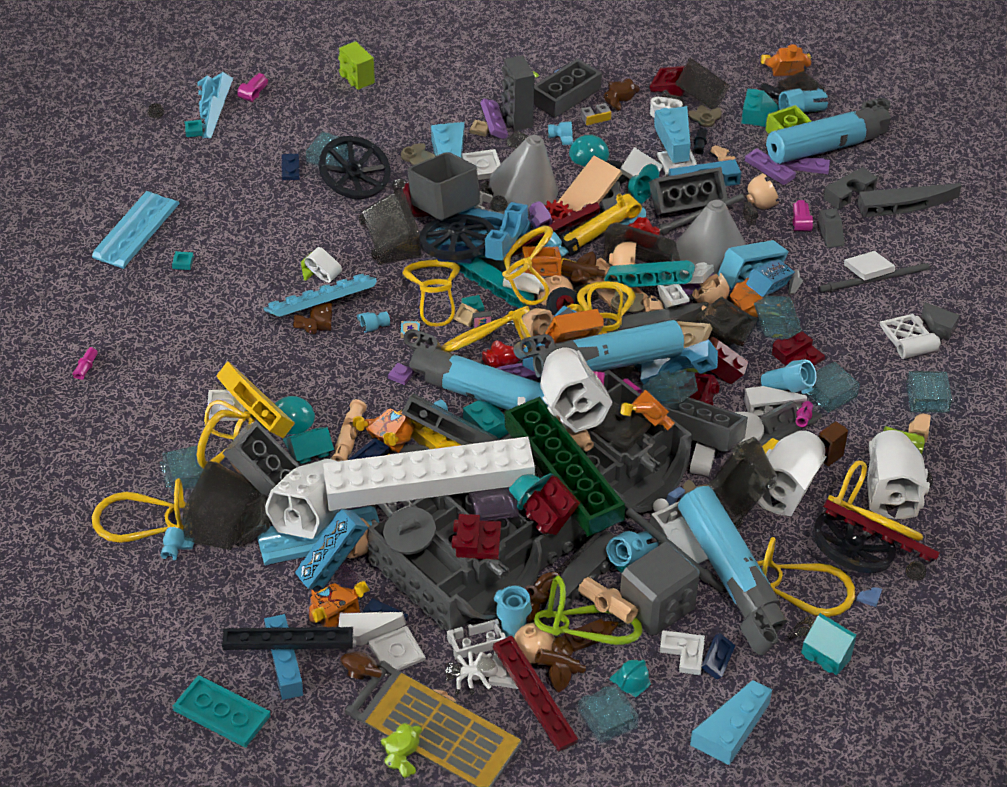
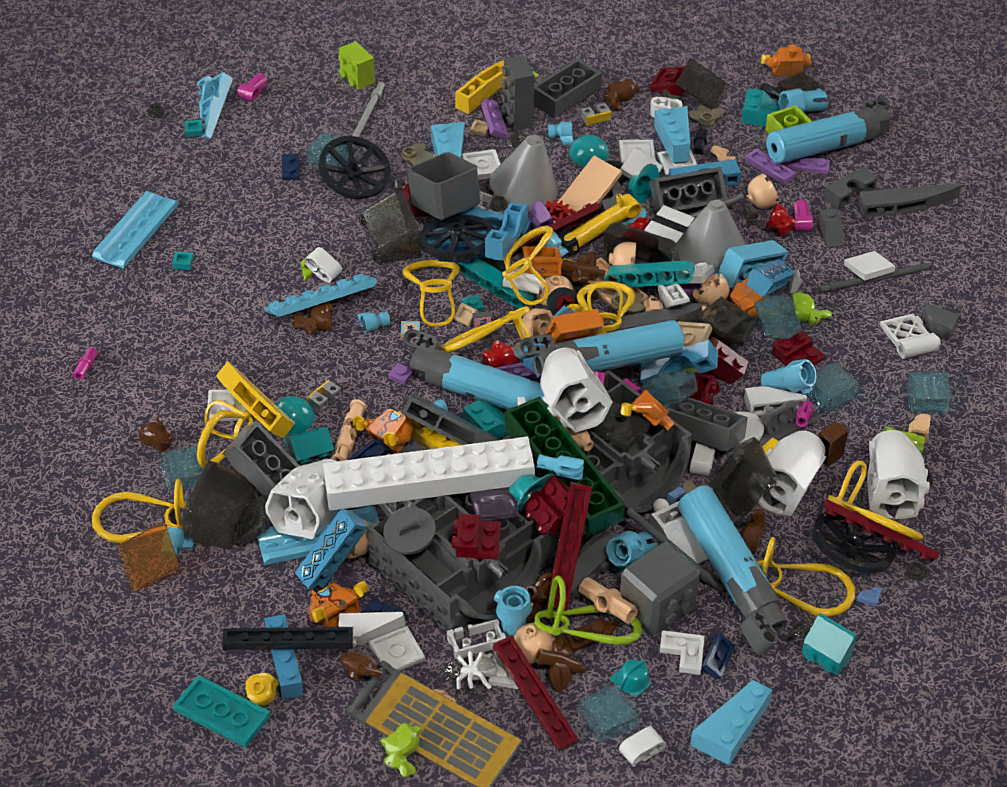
(148, 556): none -> clear orange piece
(155, 435): none -> reddish brown animal
(261, 688): none -> yellow head
(318, 397): none -> flat silver piece
(376, 94): none -> light grey bar
(479, 87): none -> yellow slope
(563, 466): none -> medium azure arm
(570, 539): none -> dark red plate
(642, 745): none -> white beam
(644, 146): none -> white tile
(669, 223): none -> white sticker
(754, 530): none -> reddish brown animal
(780, 221): none -> red hair
(806, 310): none -> lime animal

